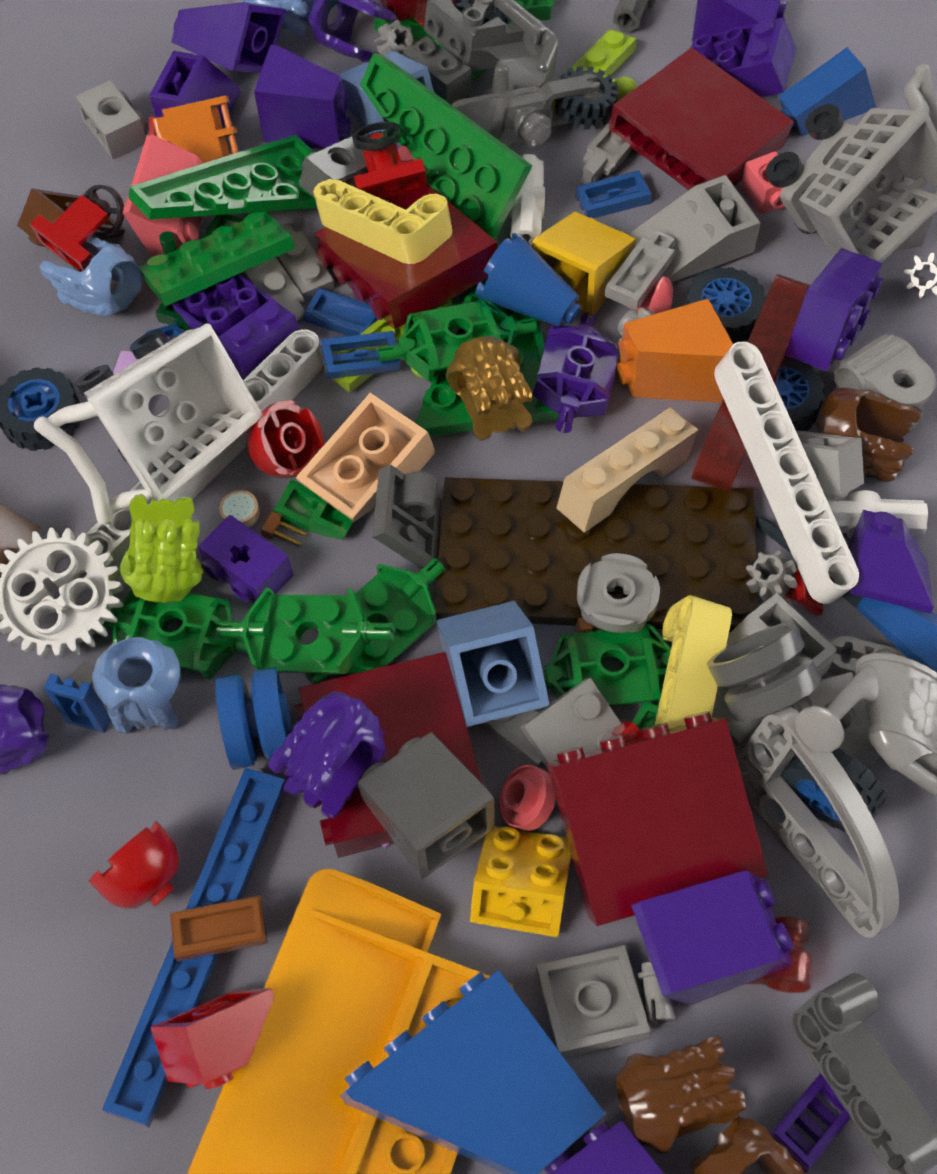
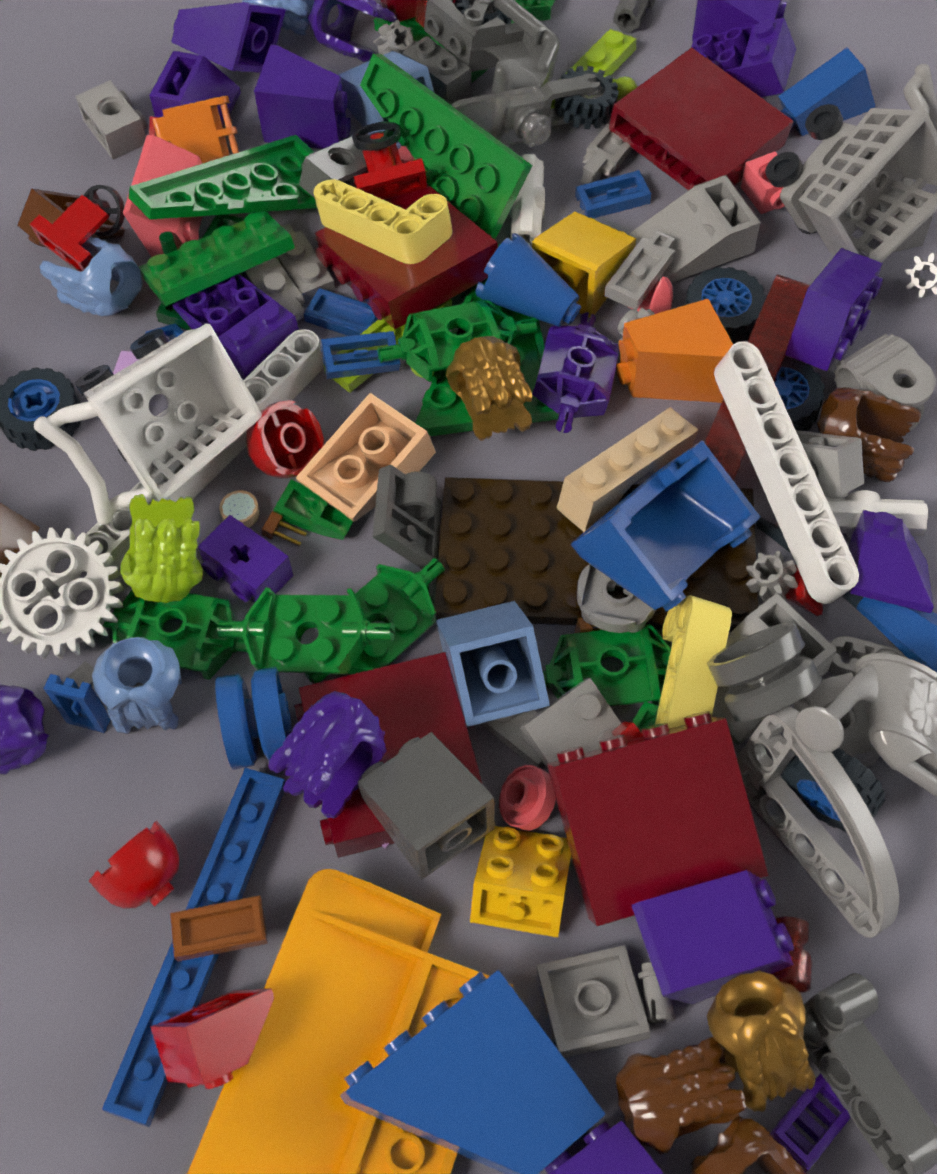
(669, 528): none -> blue windscreen
(762, 1036): none -> pearl gold piece

